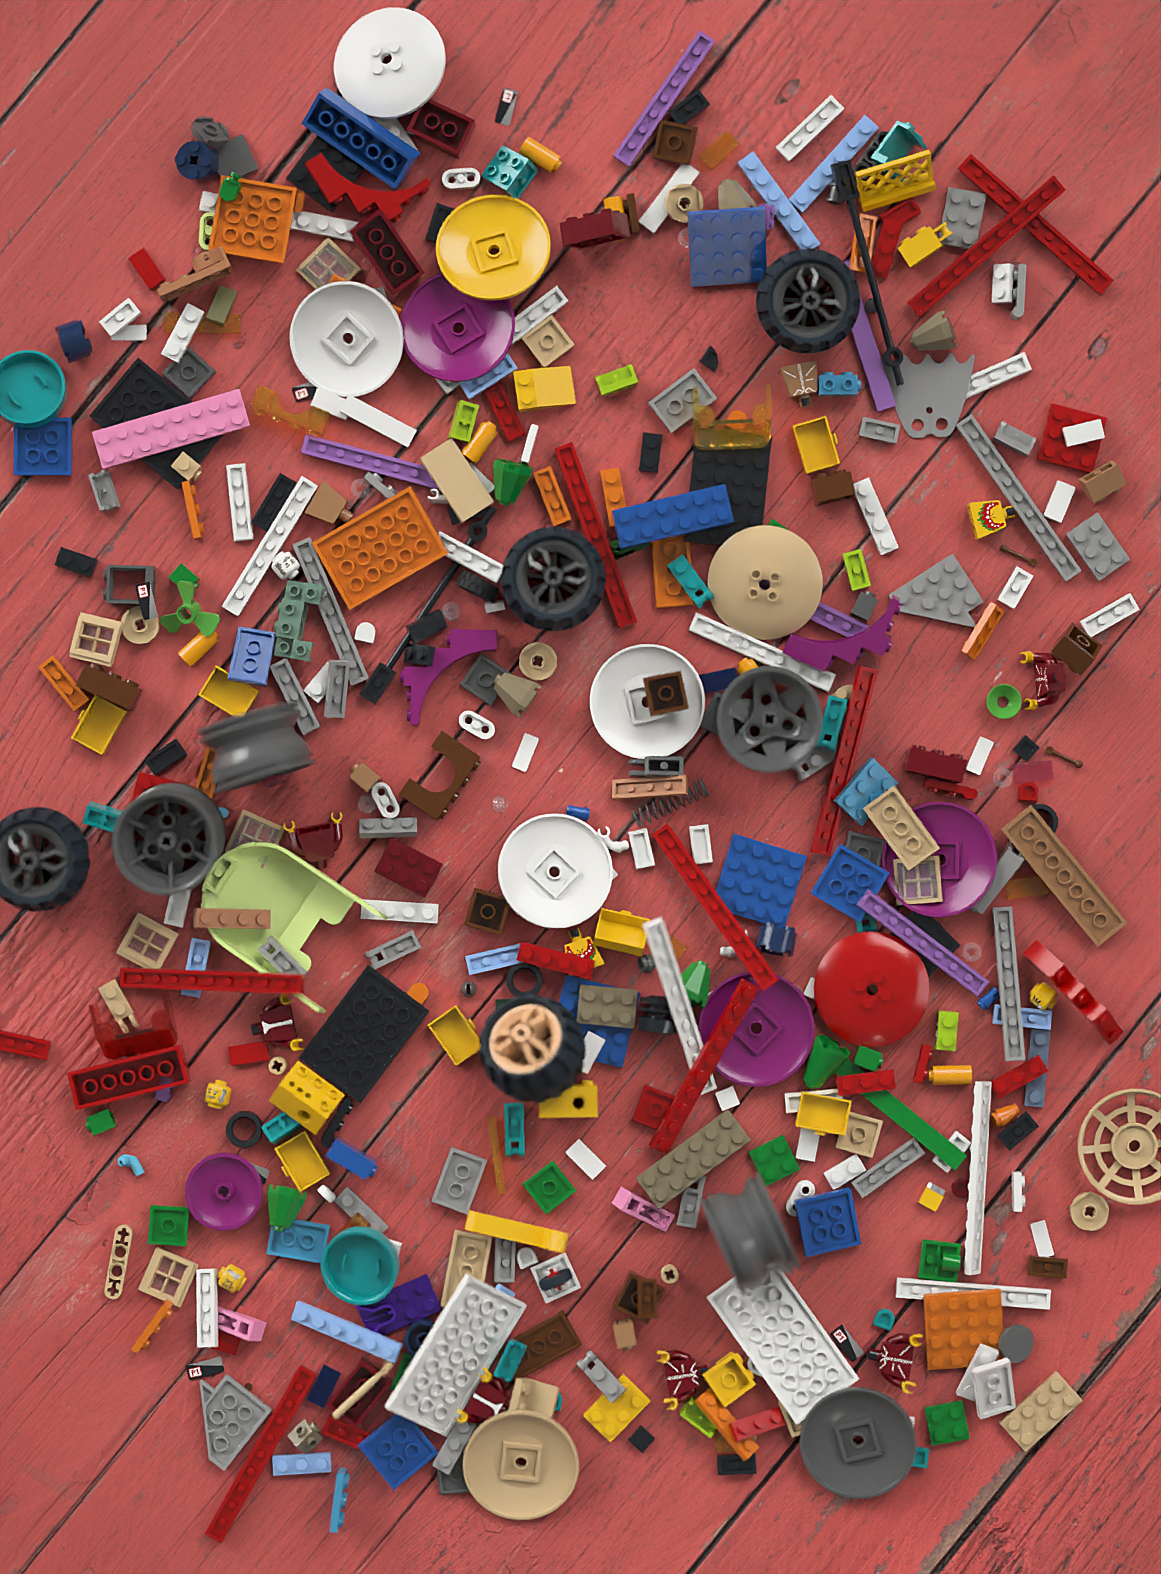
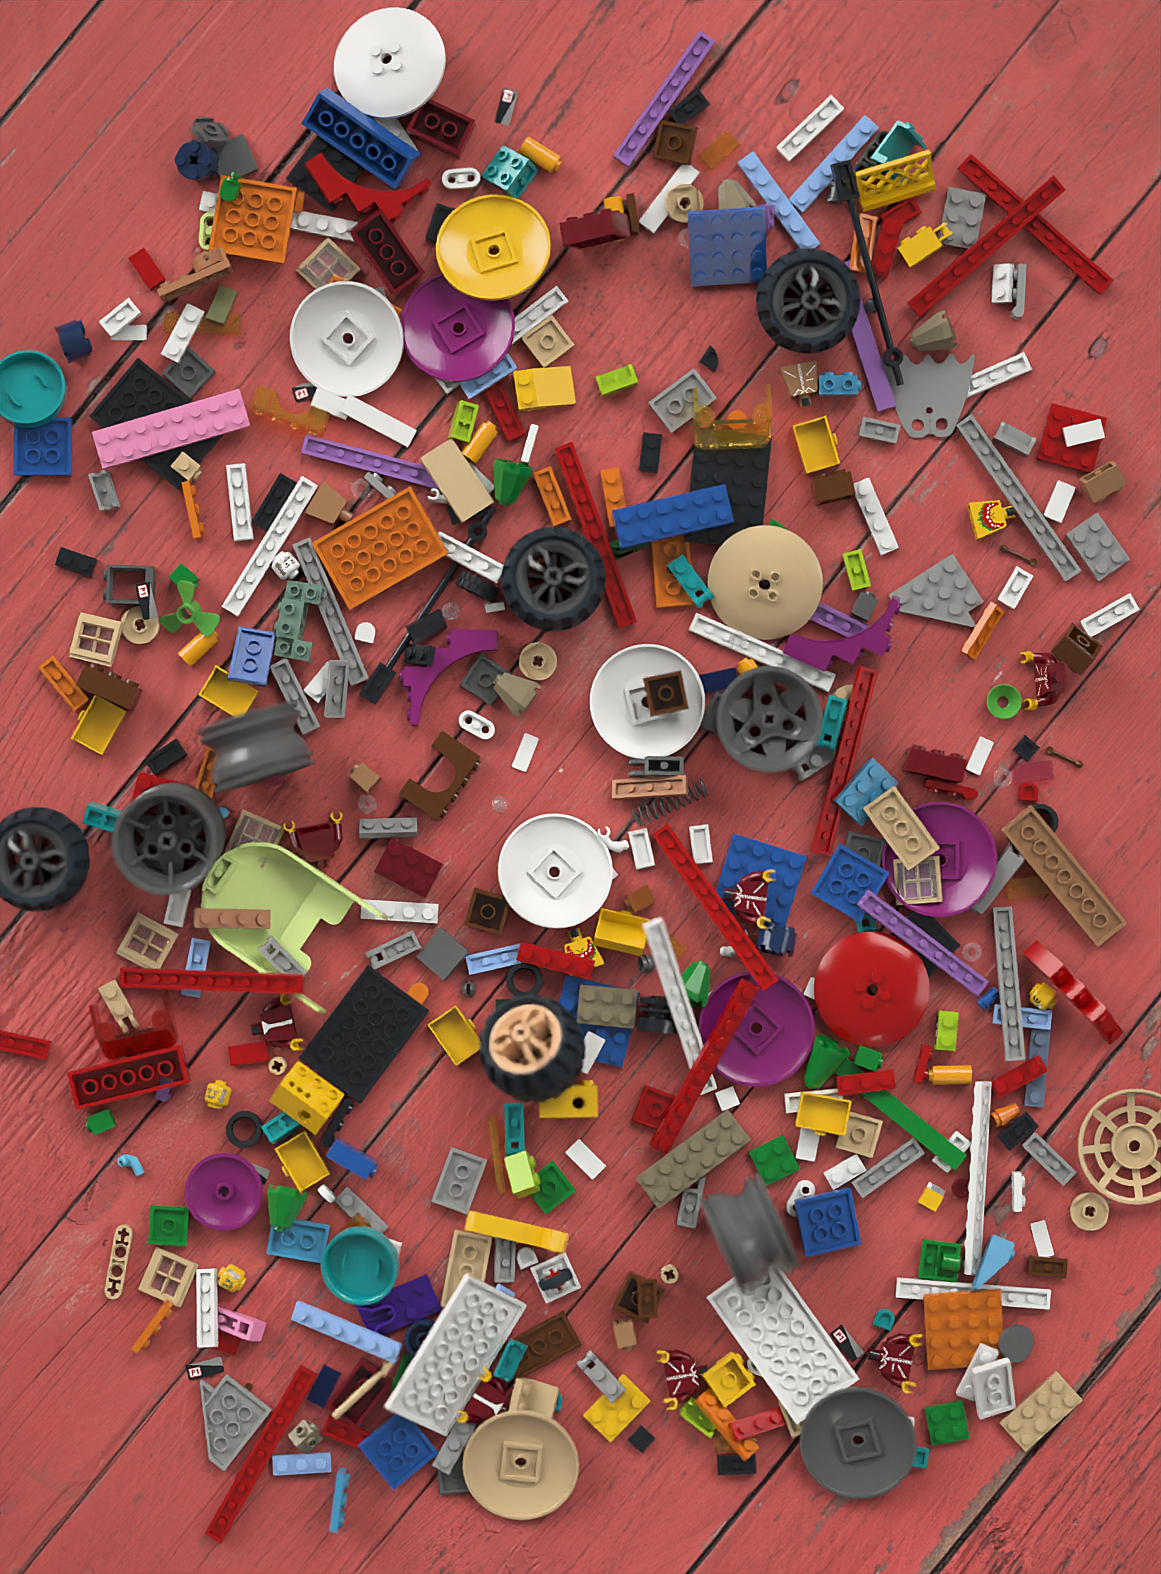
(385, 800): white plate -> none
(443, 954): none -> dark grey tile
(522, 1174): none -> brick
(578, 812): blue pin -> none
(639, 899): none -> dark orange slope
(642, 1209): bright pink slope -> none
(751, 897): none -> dark red torso
(996, 1255): none -> dark azure slope
(1048, 1158): none -> light grey plate

